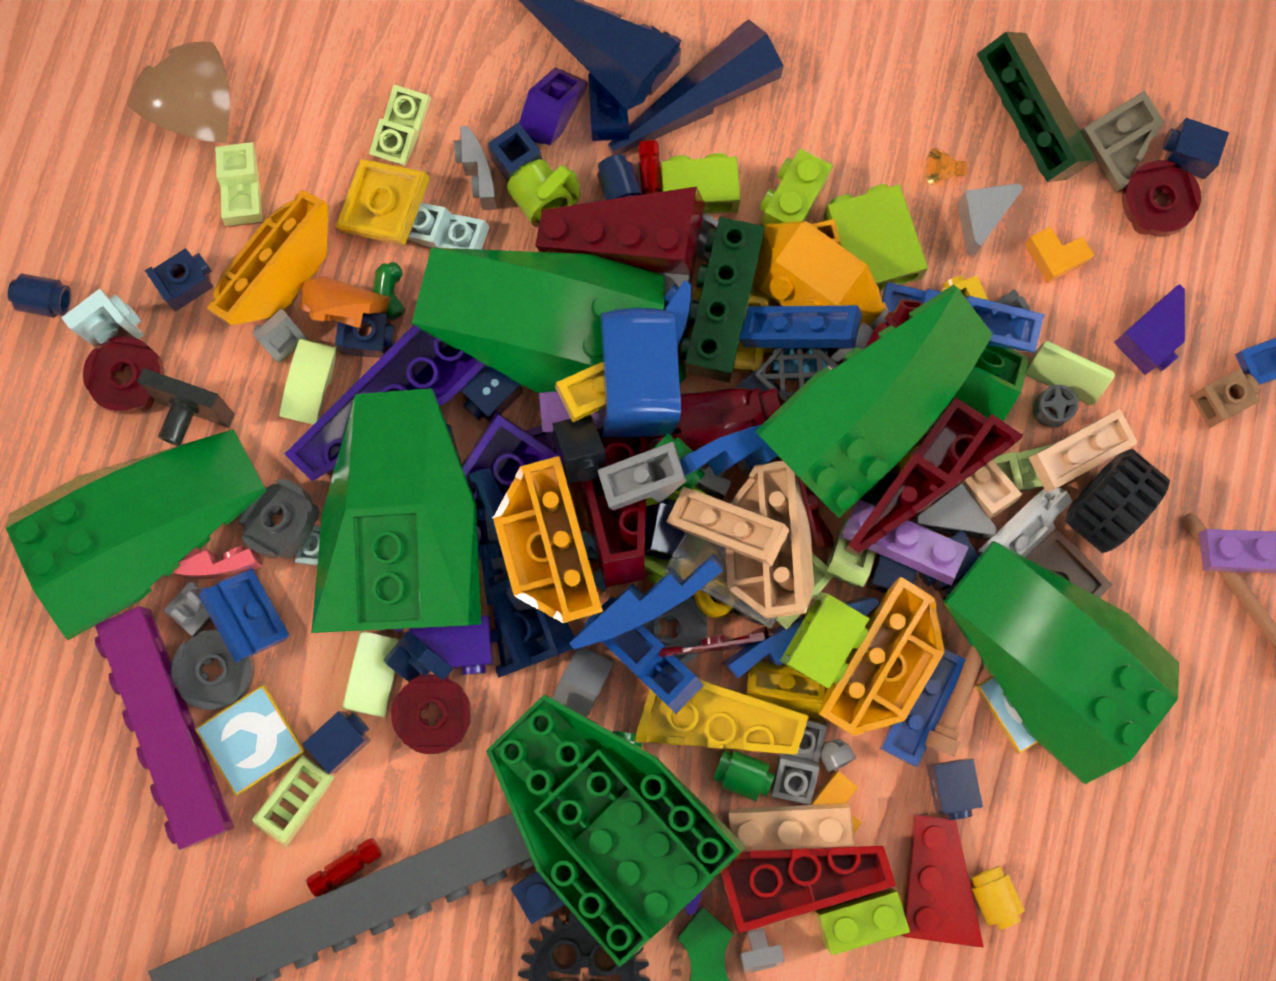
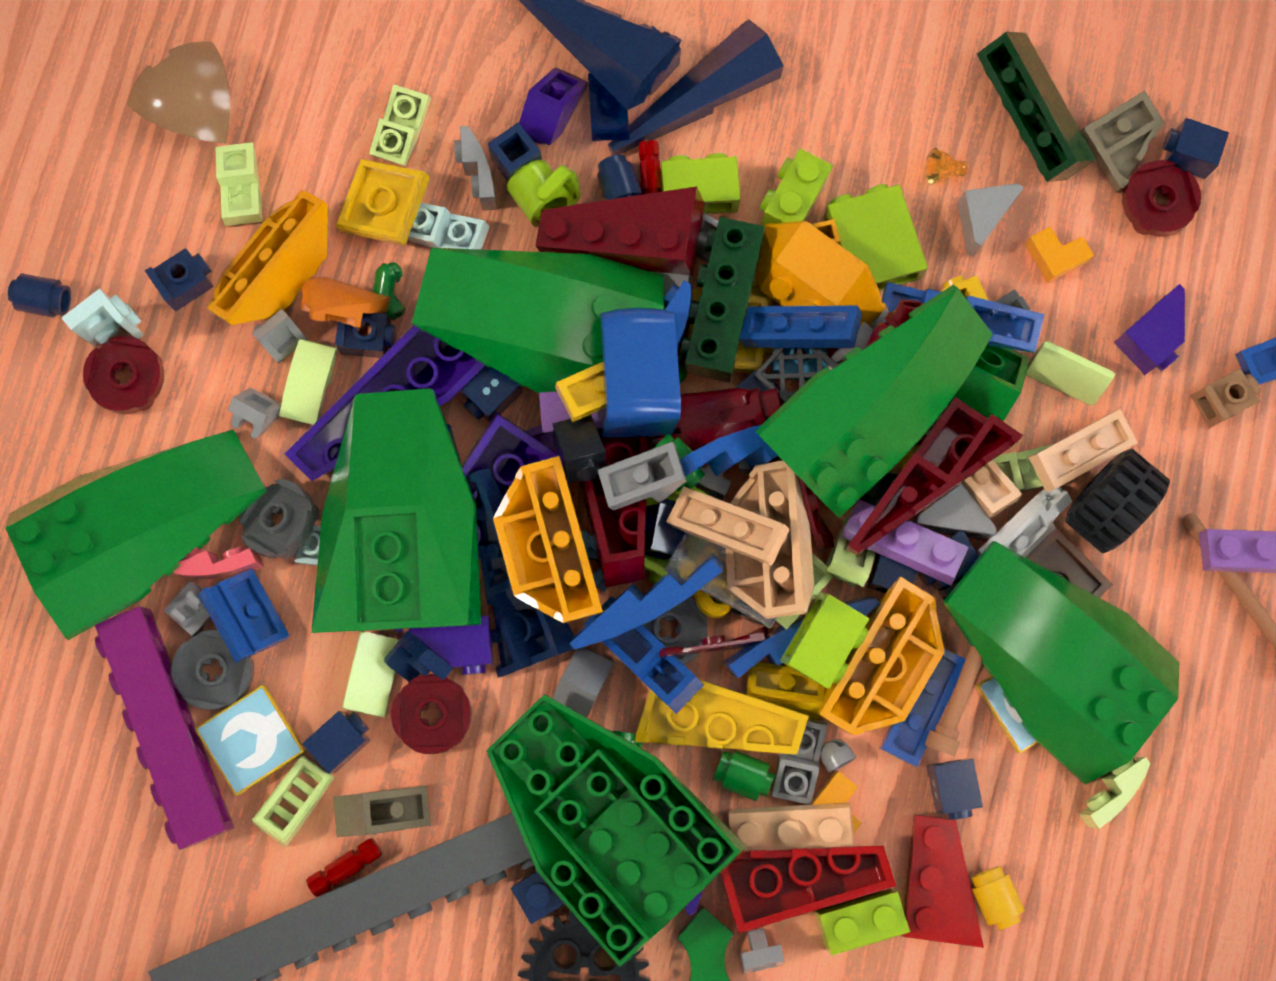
(184, 403): pearl dark grey tile -> none
(254, 408): none -> light grey tile
(381, 811): none -> dark tan slope
(1060, 399): dark grey wheel -> none
(1122, 785): none -> yellowish green slope

